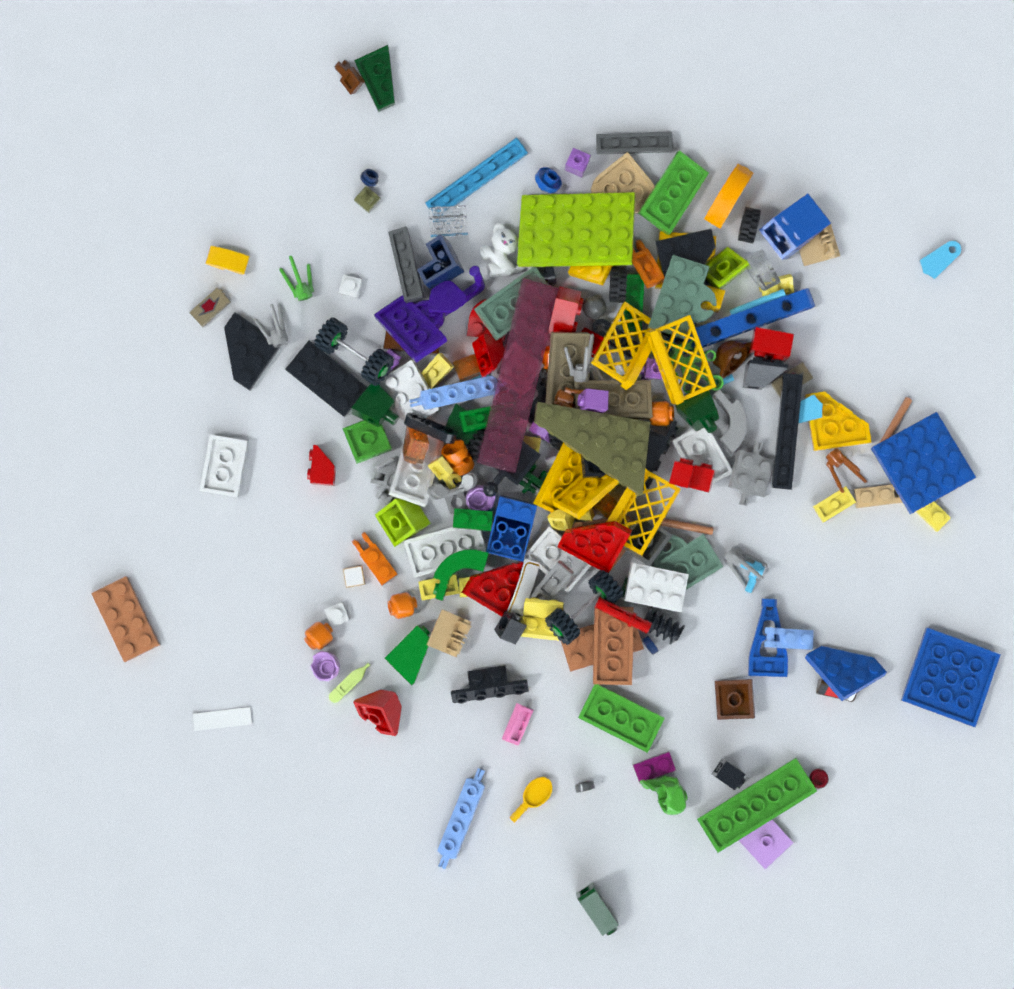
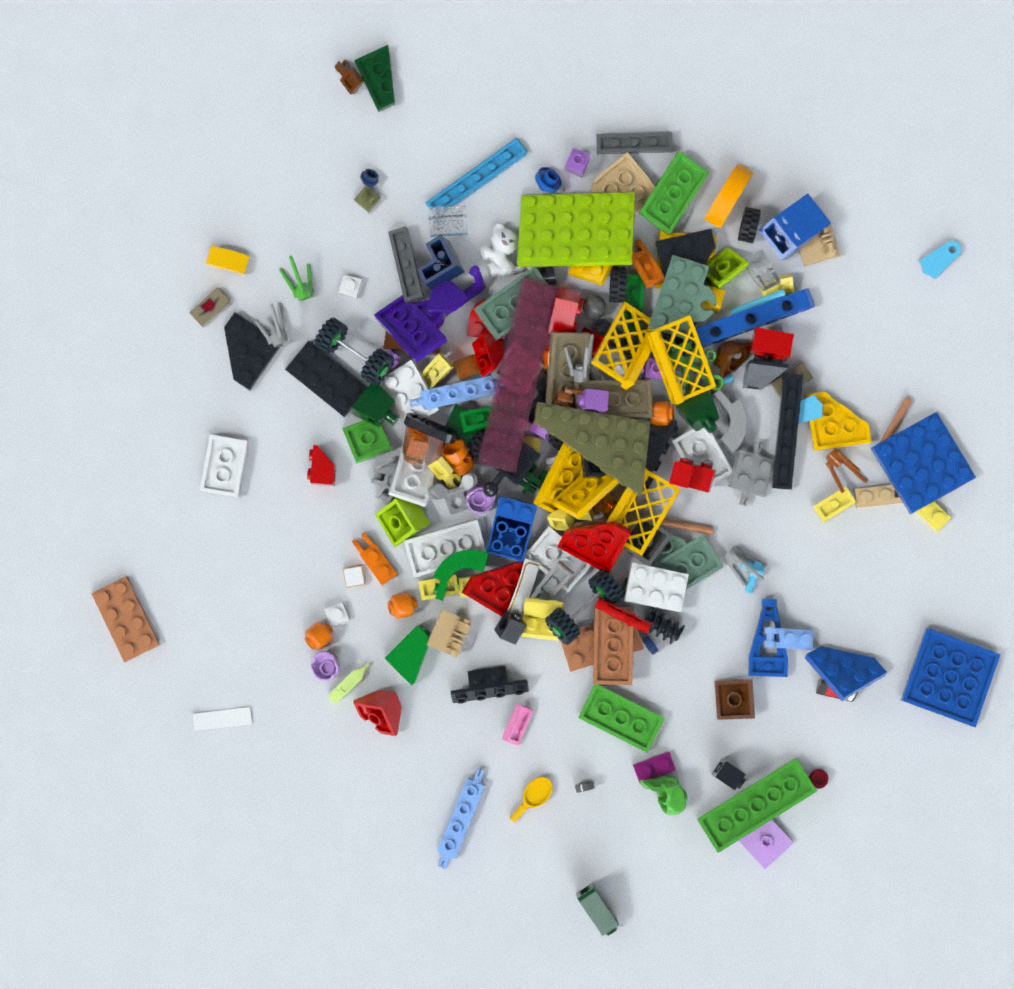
(472, 519): green plate -> none

